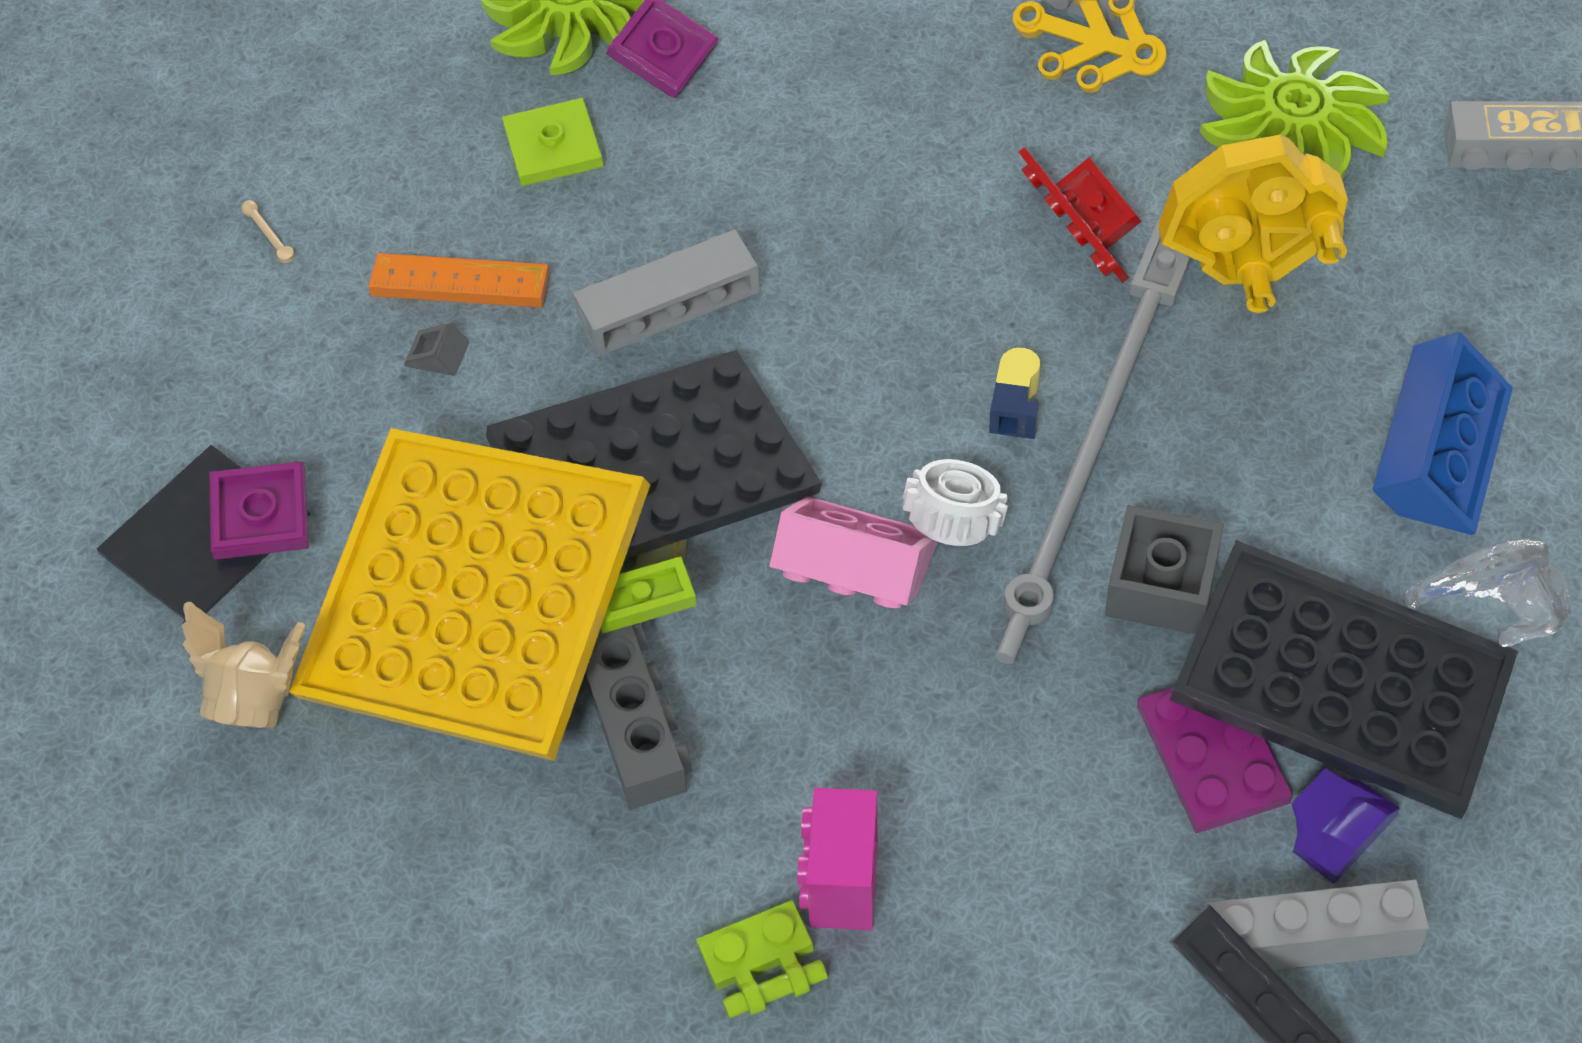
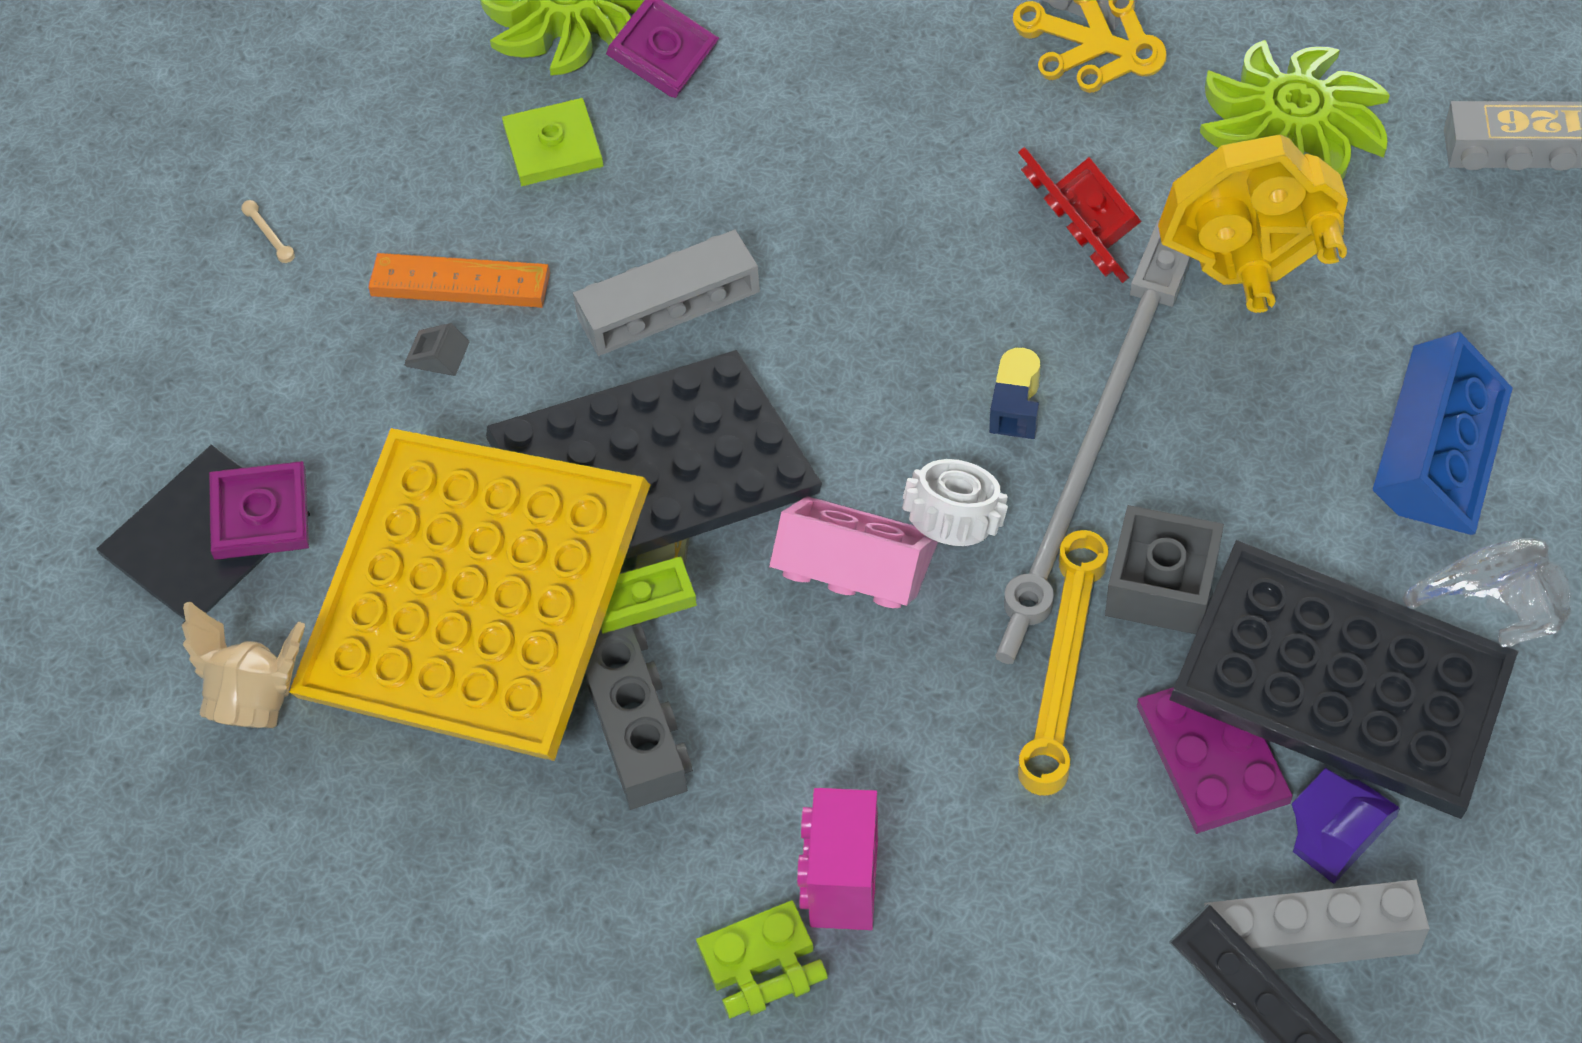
(1063, 663): none -> yellow piece

